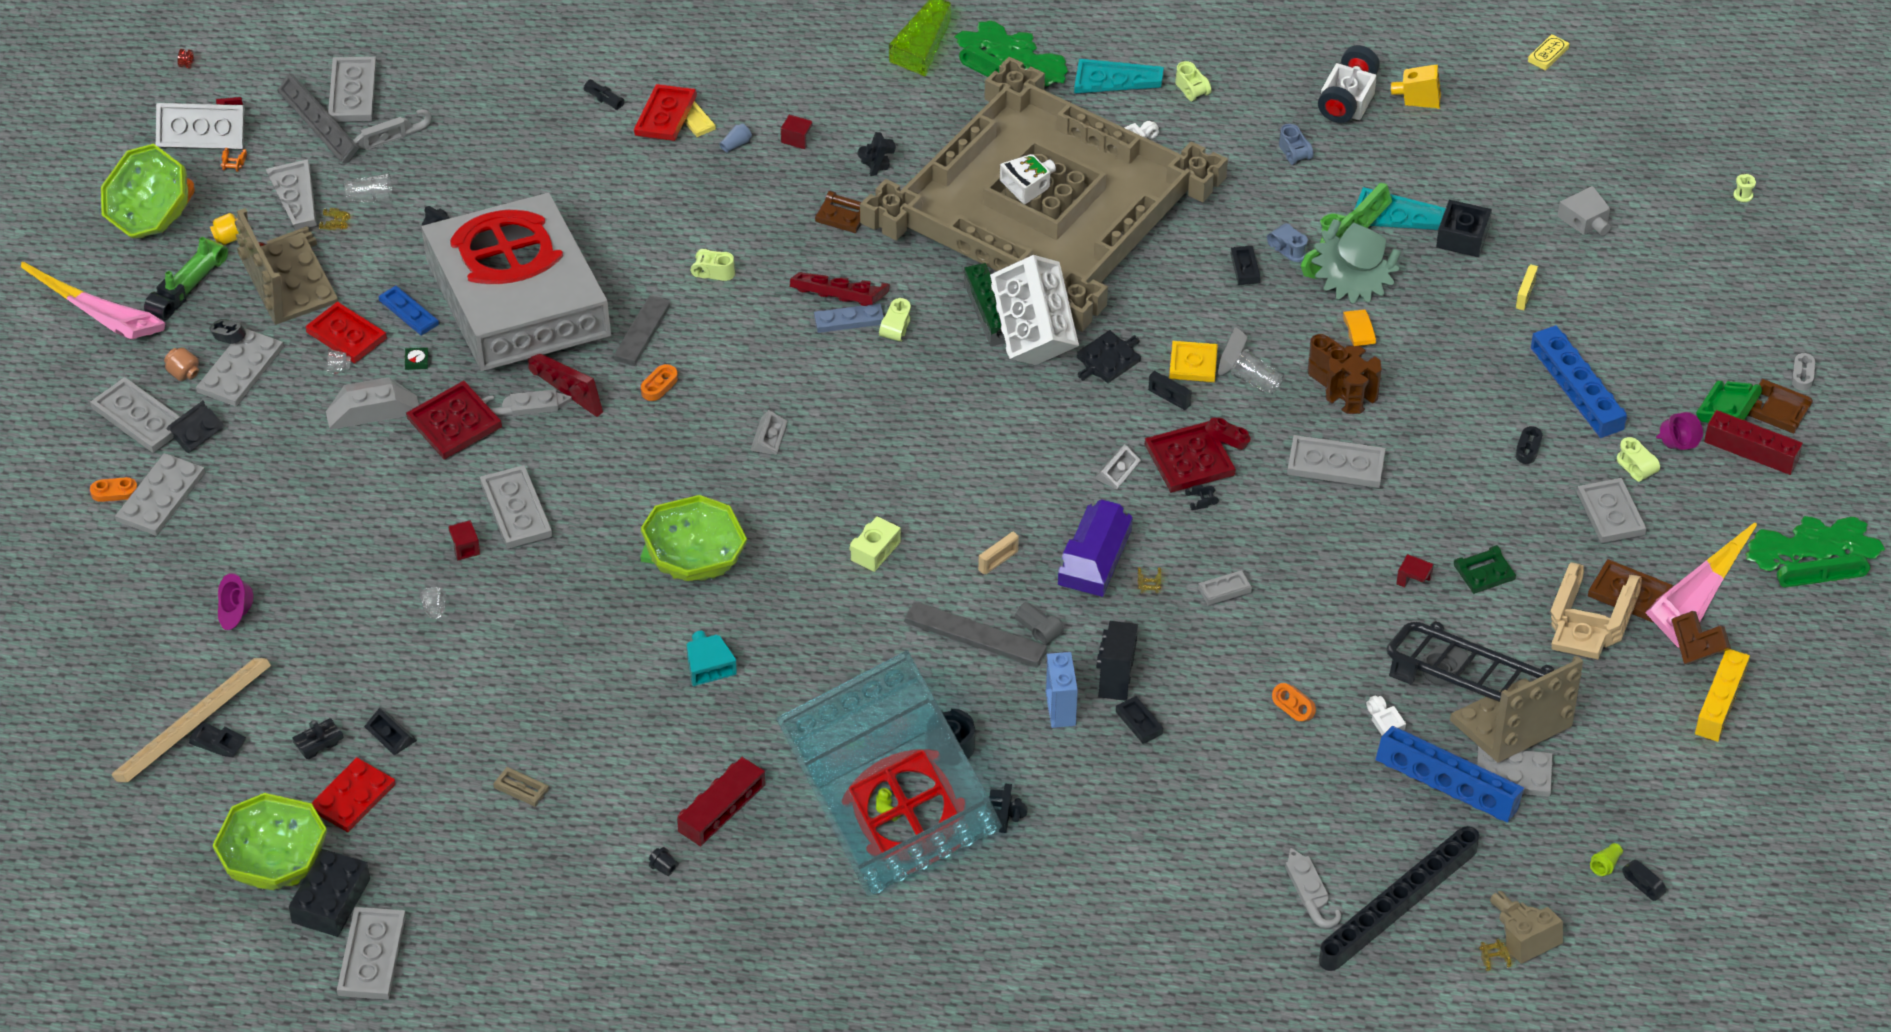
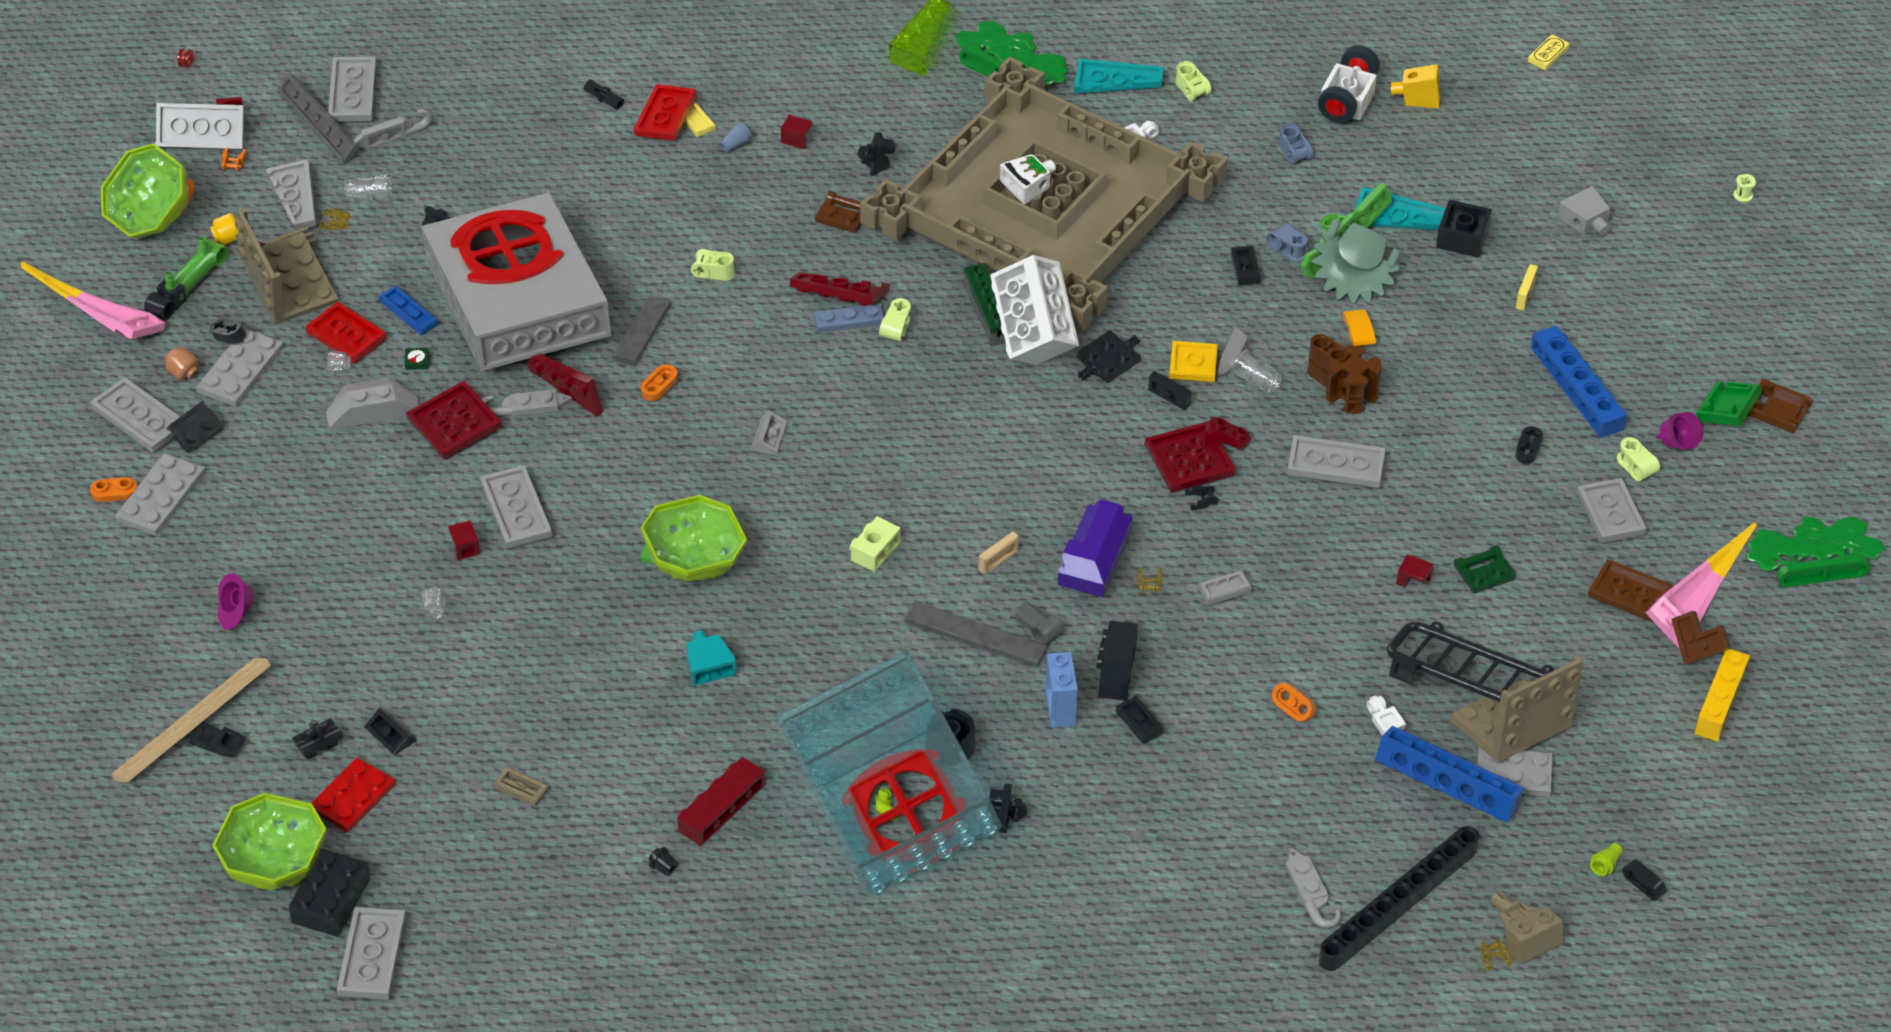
(1118, 467): light grey slope -> none
(1588, 632): tan plate -> none
(1753, 442): dark red brick -> none
(1799, 371): light grey beam -> none

